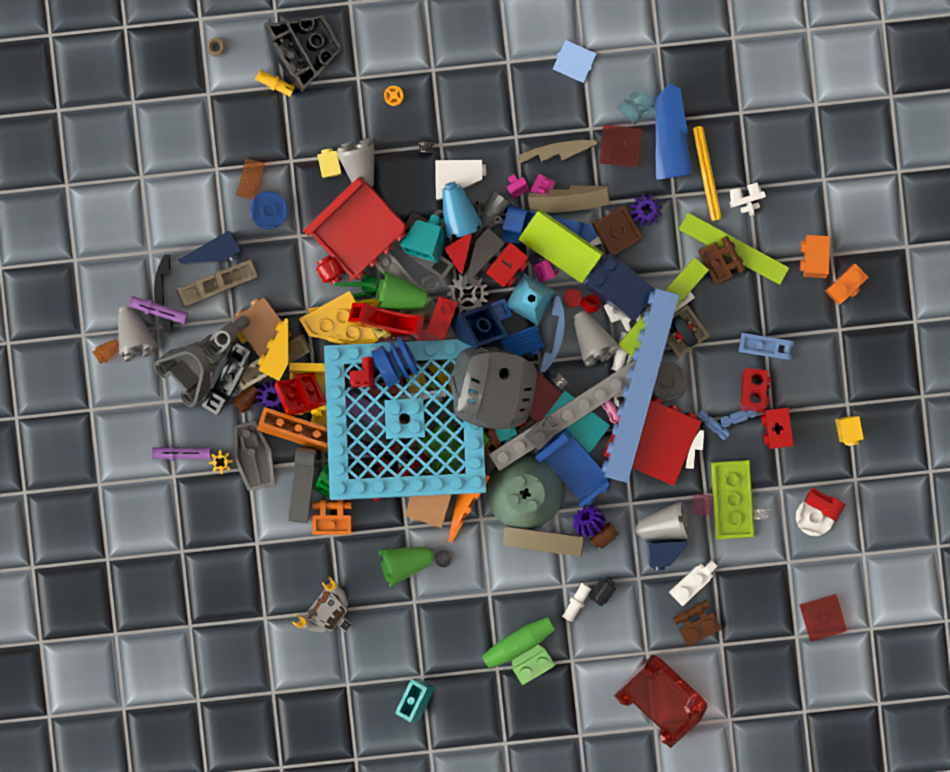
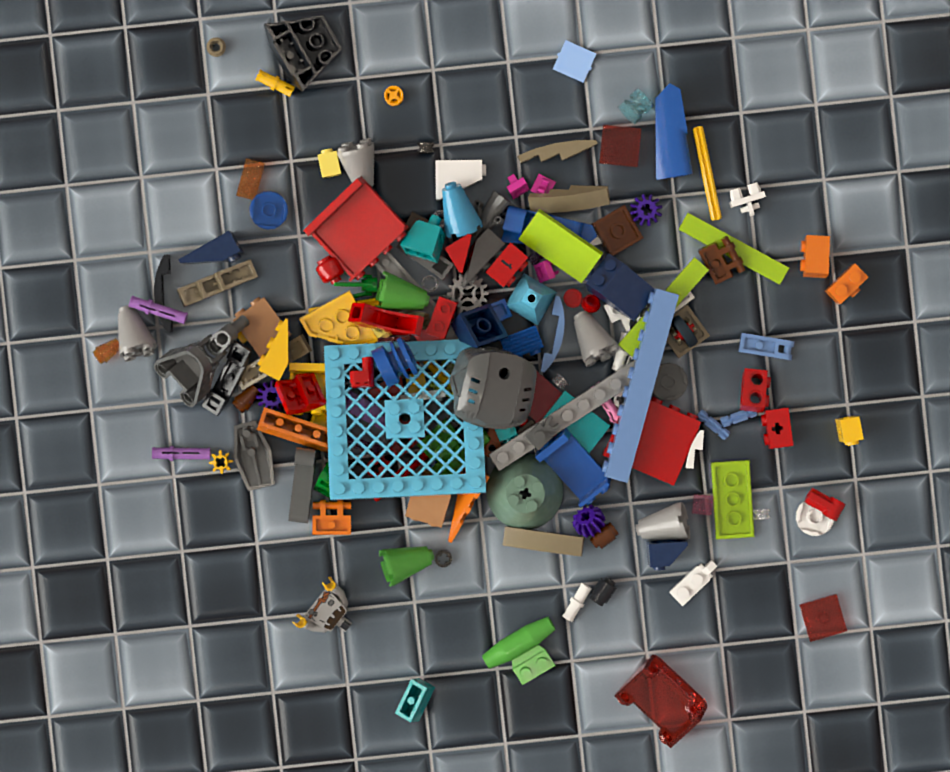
(700, 628): reddish brown plate -> none

